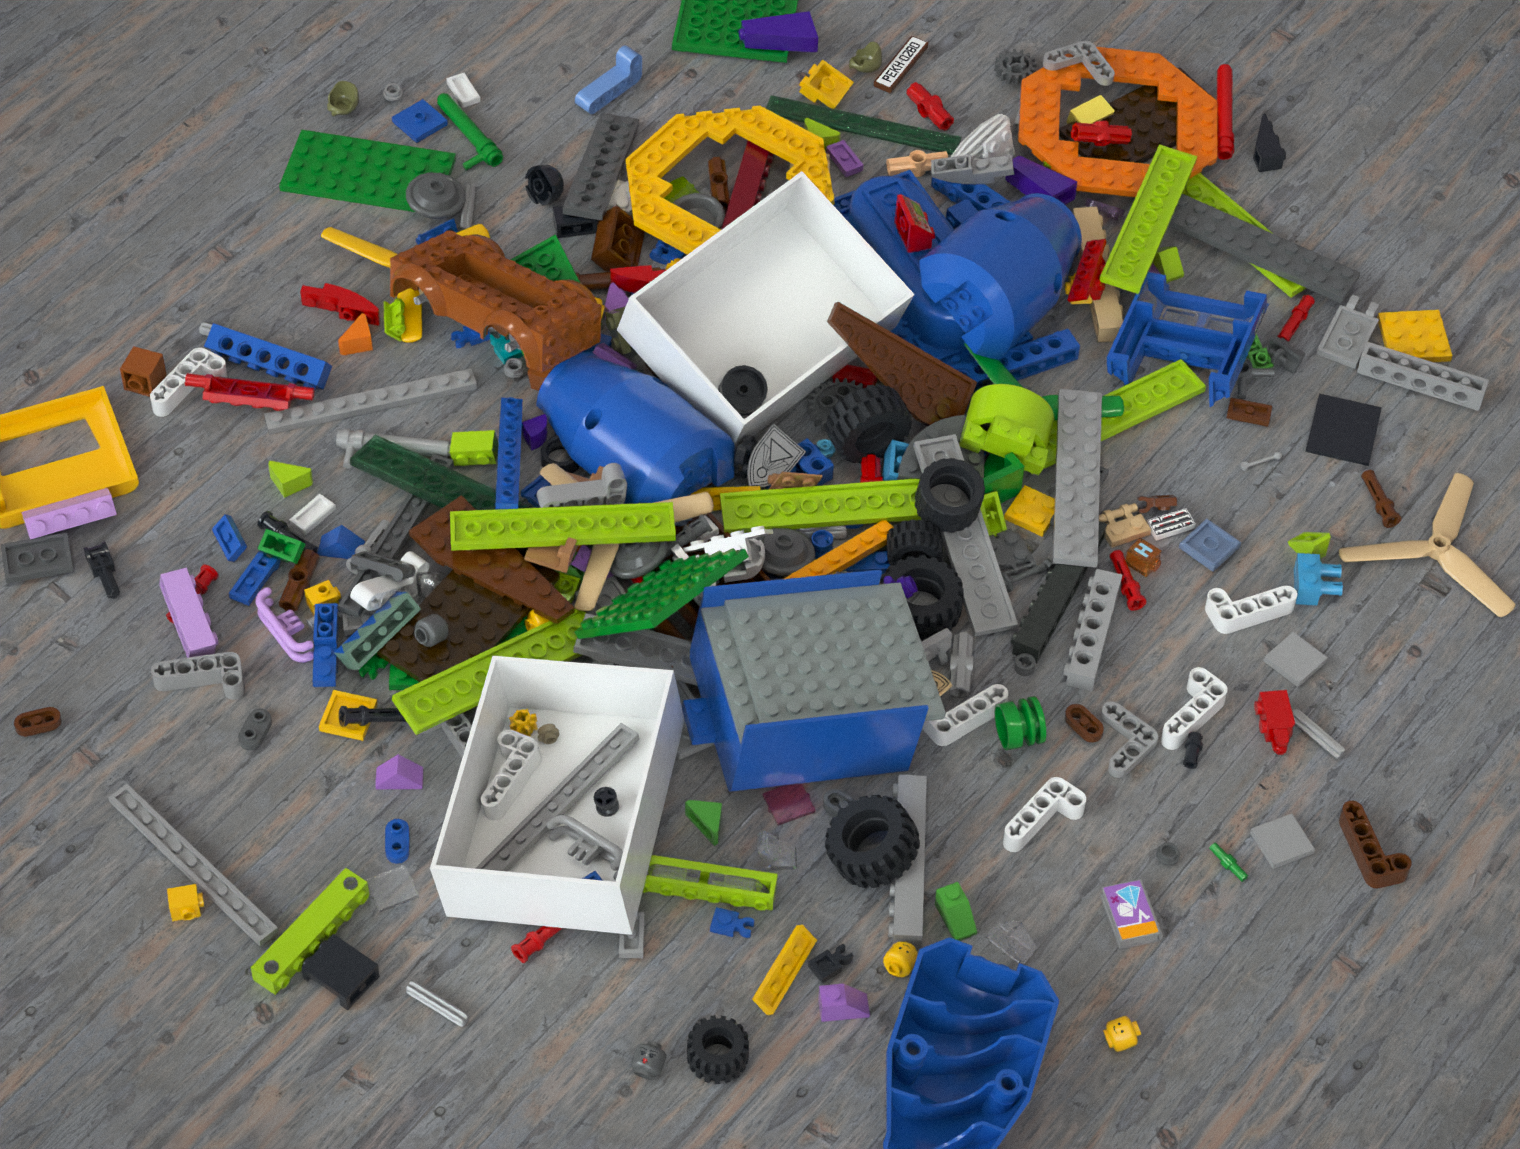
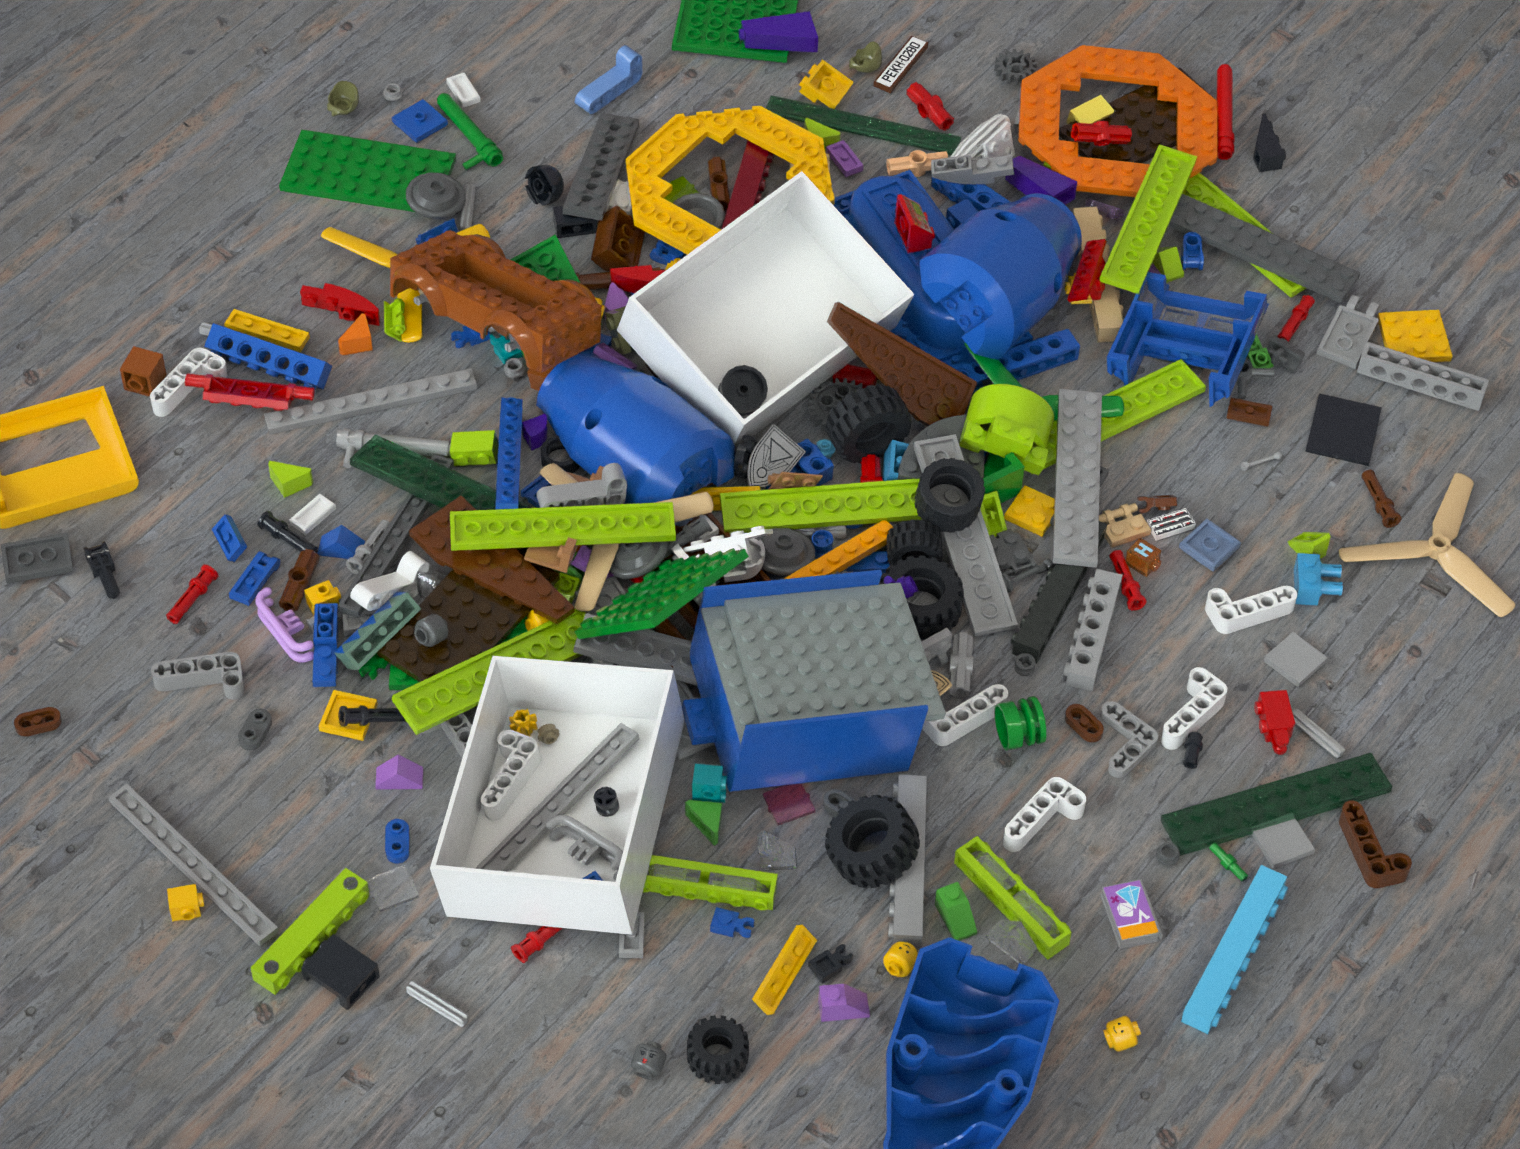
(69, 513): lavender brick -> none
(187, 613): lavender brick -> none
(267, 330): none -> yellow plate
(281, 546): green arch -> none
(384, 565): dark grey plate -> none
(709, 783): none -> teal brick
(1012, 896): none -> lime piece
(1056, 60): light grey beam -> none
(1192, 251): none -> blue piece
(1234, 949): none -> medium azure brick
(1275, 803): none -> clear green plate

